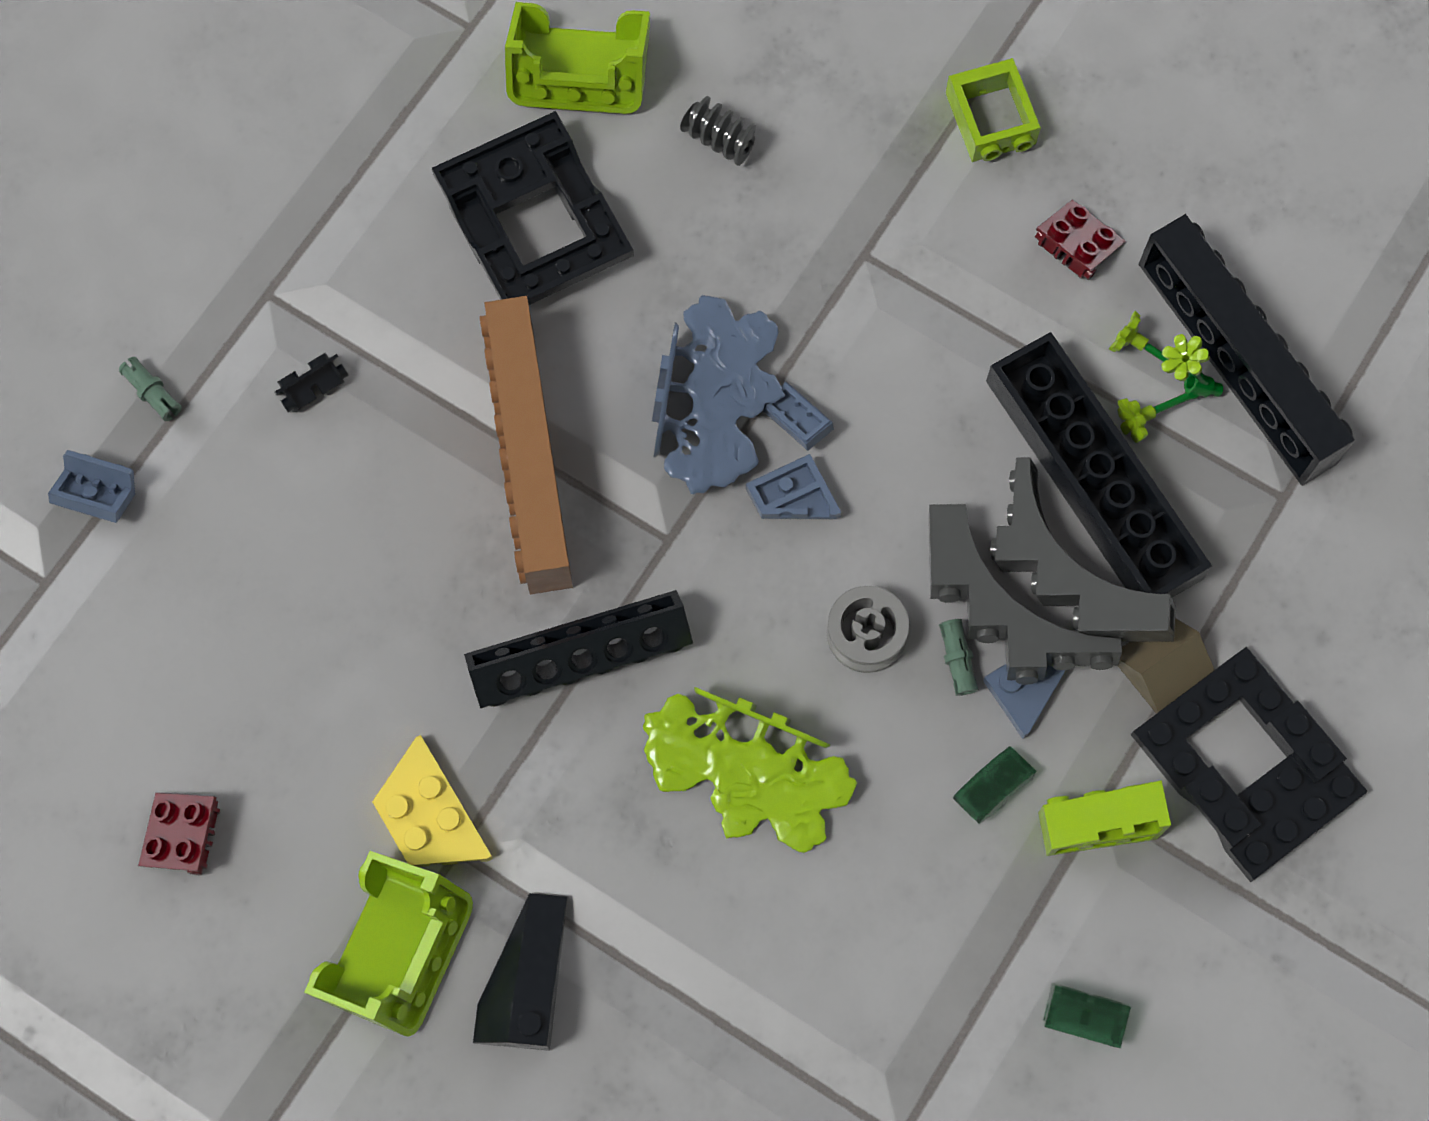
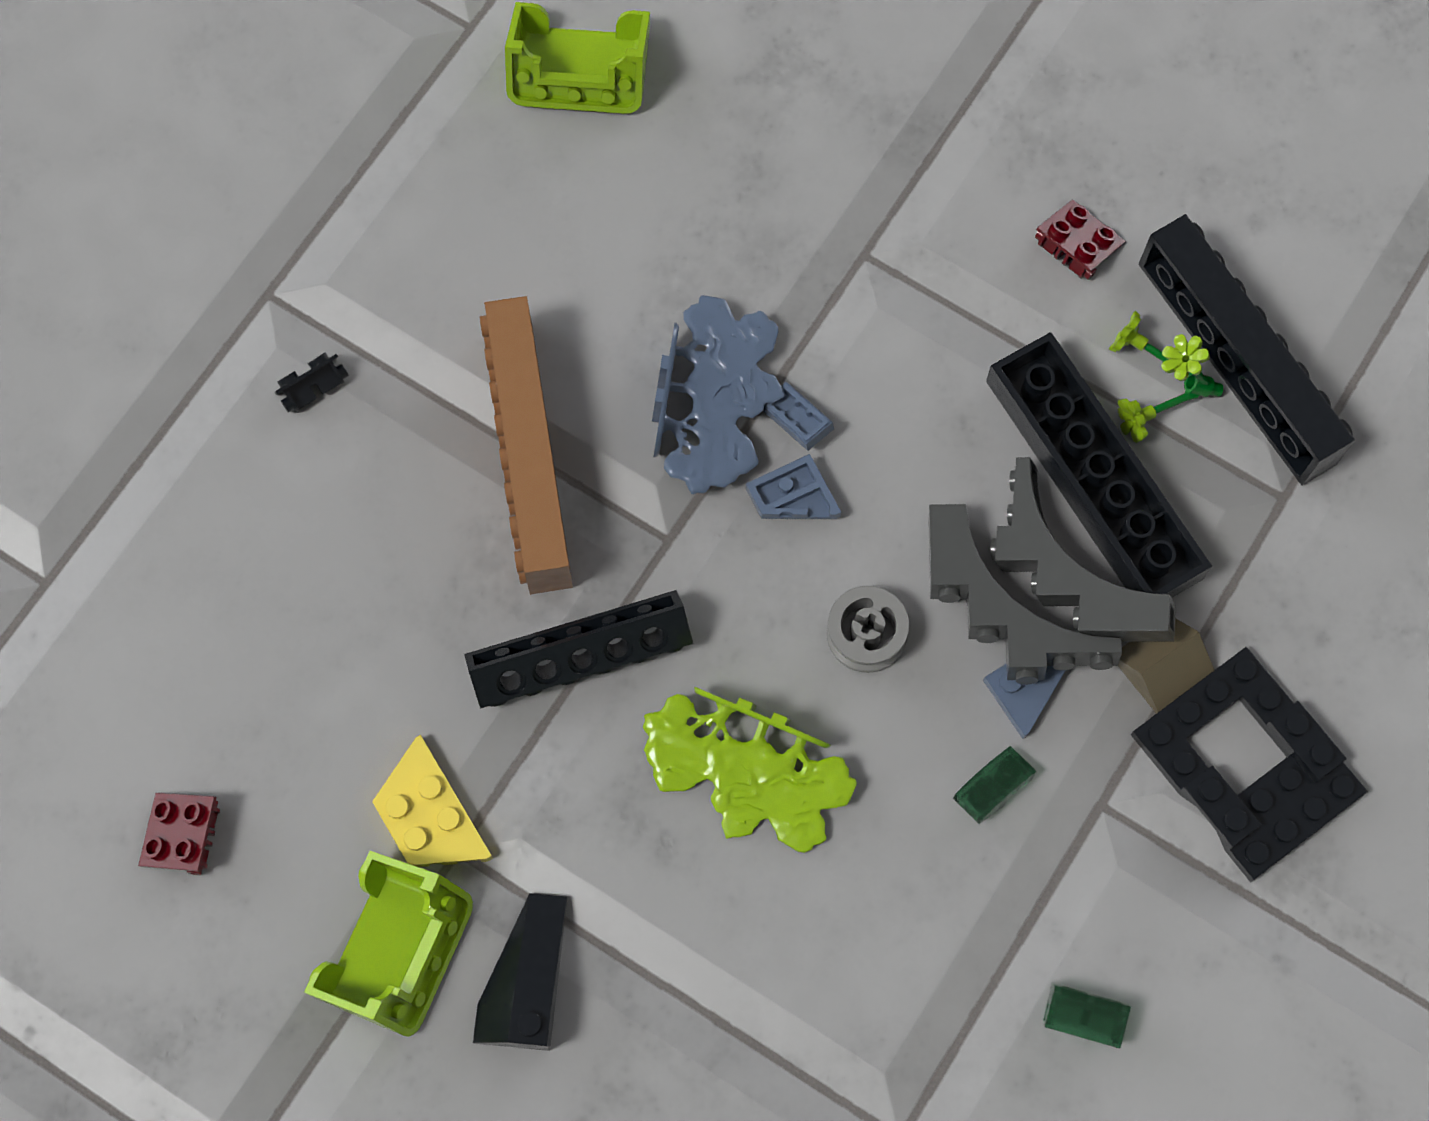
(93, 487): sand blue bracket -> none
(150, 389): sand green pin -> none
(511, 172): black piece -> none
(719, 130): dark grey piece -> none
(958, 657): sand green pin -> none
(985, 81): lime window -> none
(1104, 818): lime wedge -> none

